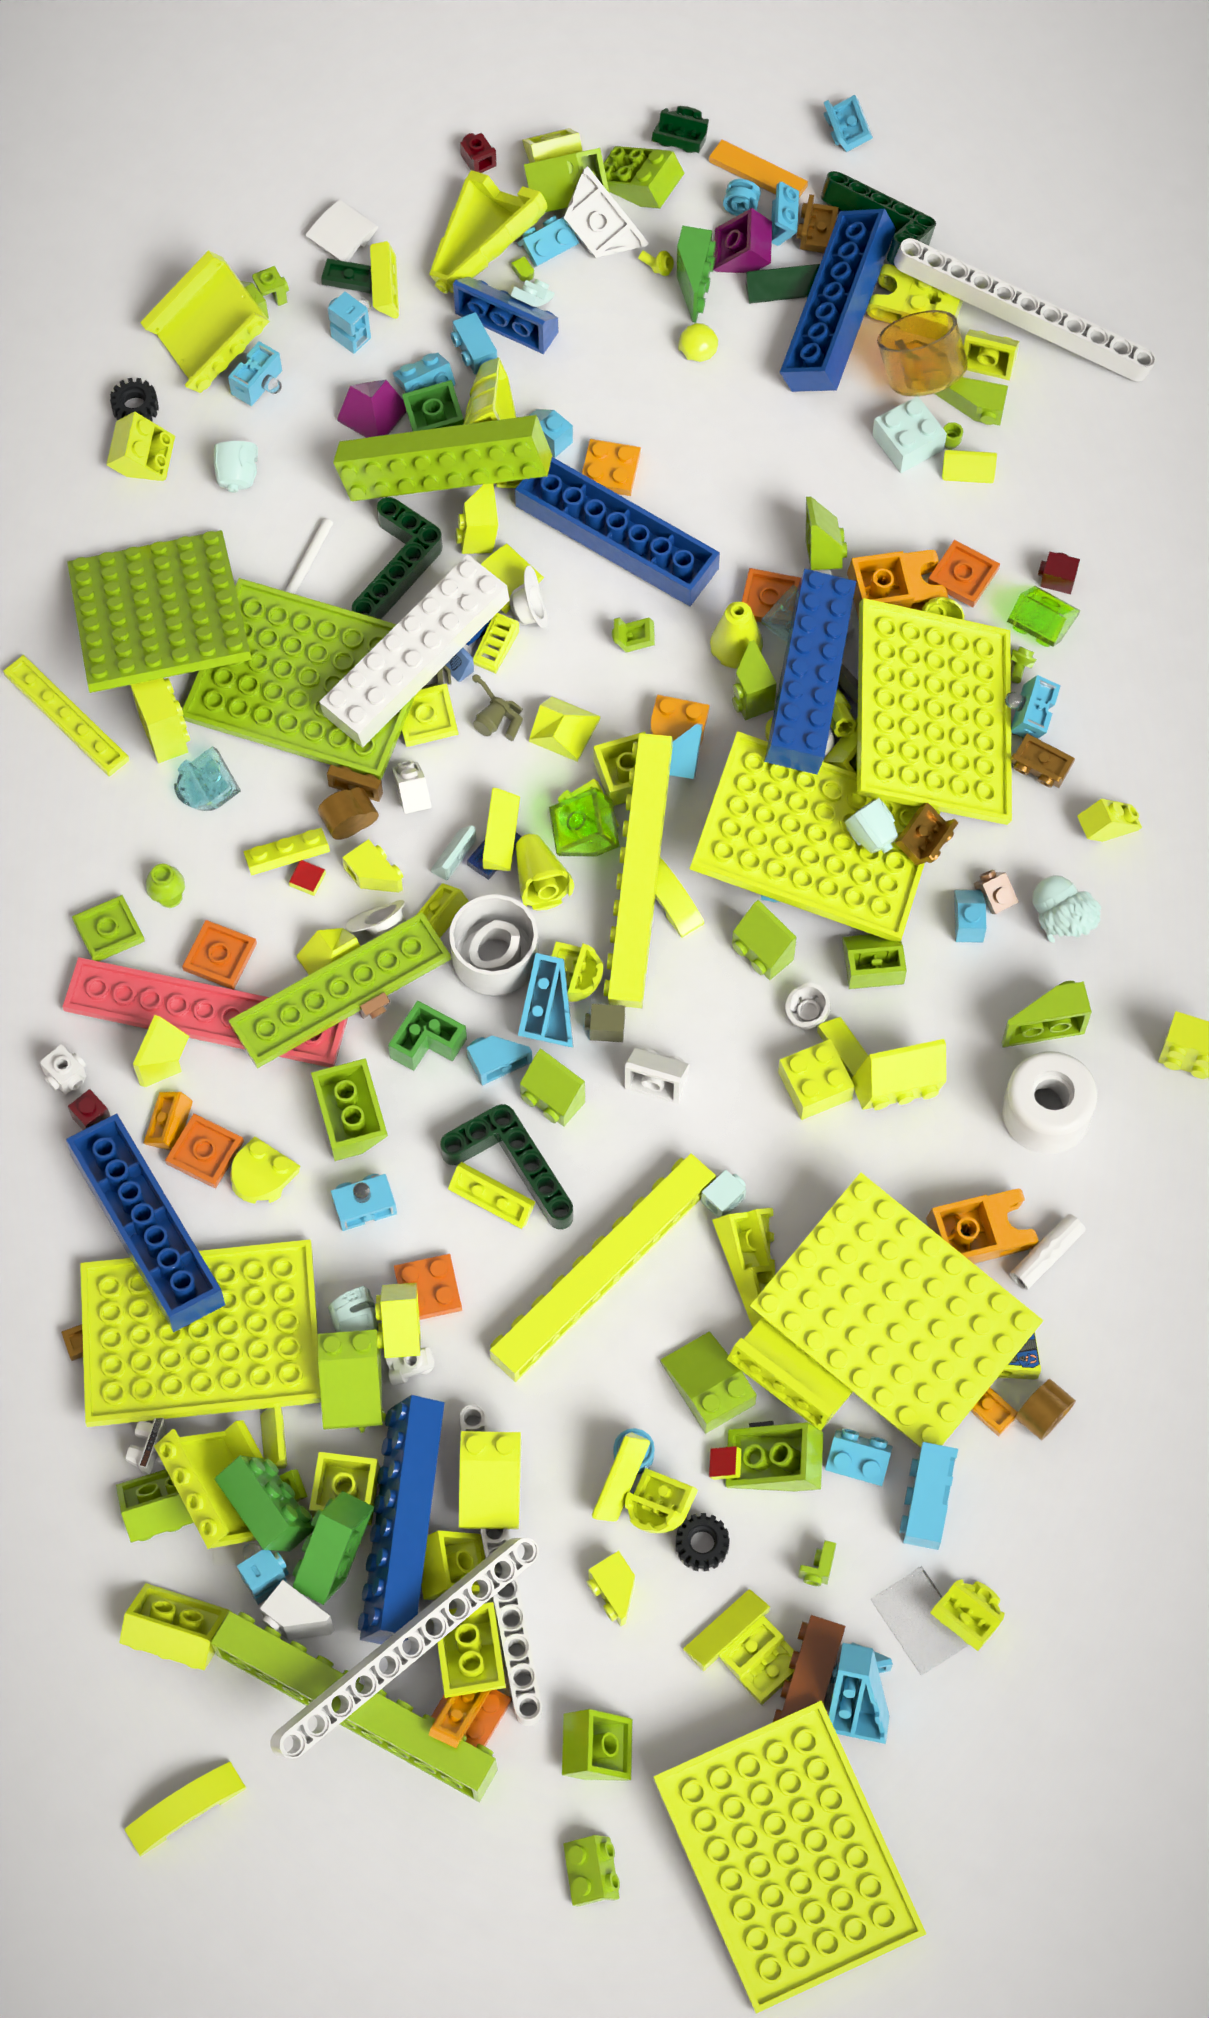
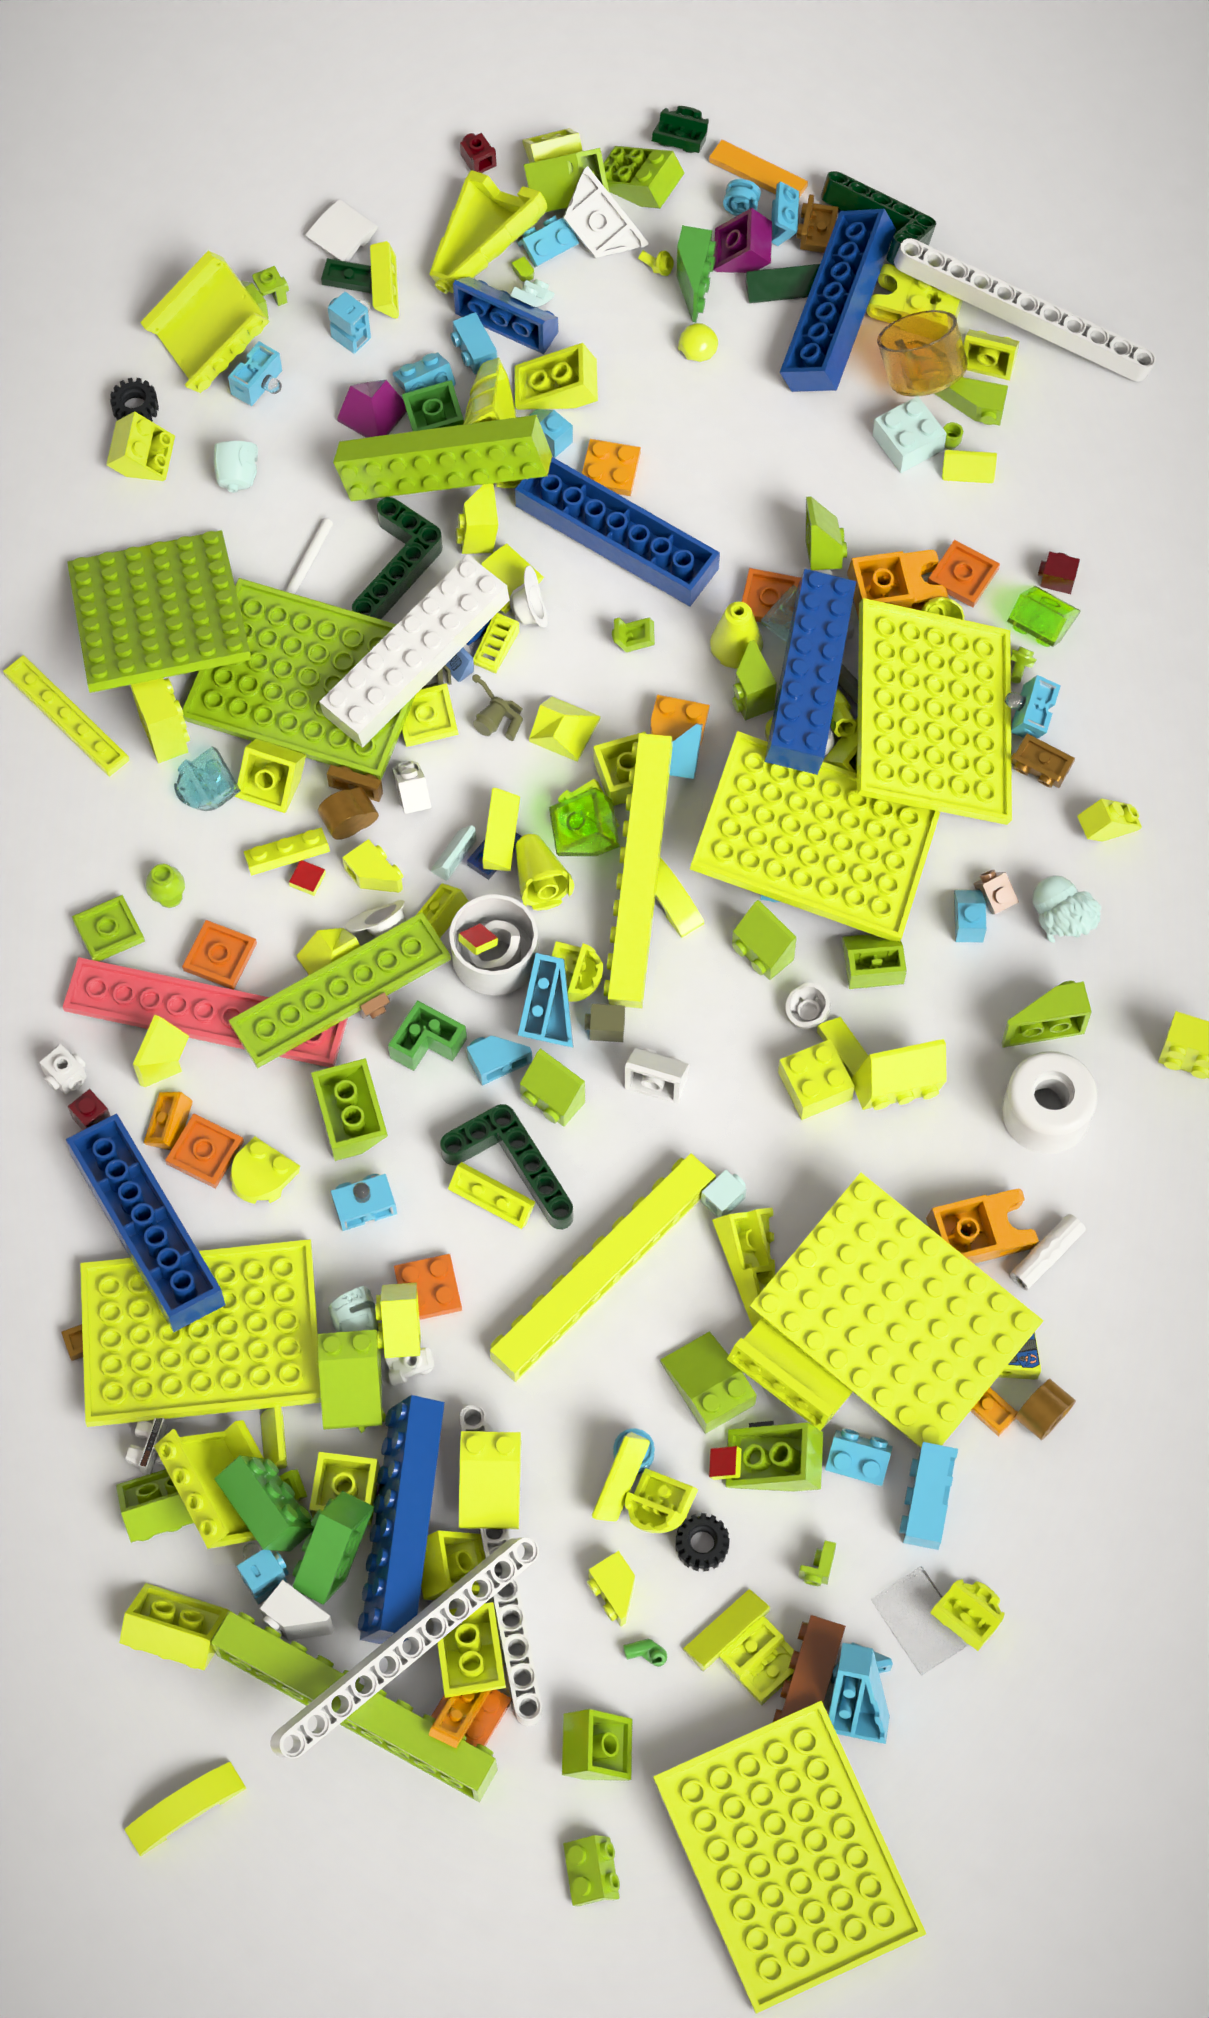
(270, 775): none -> neon yellow slope
(478, 939): none -> red tile
(557, 380): none -> neon yellow slope
(648, 1650): none -> bright green arm
(848, 123): medium azure bracket -> none
(873, 827): light aqua helmet -> none
(925, 835): pearl gold bracket -> none

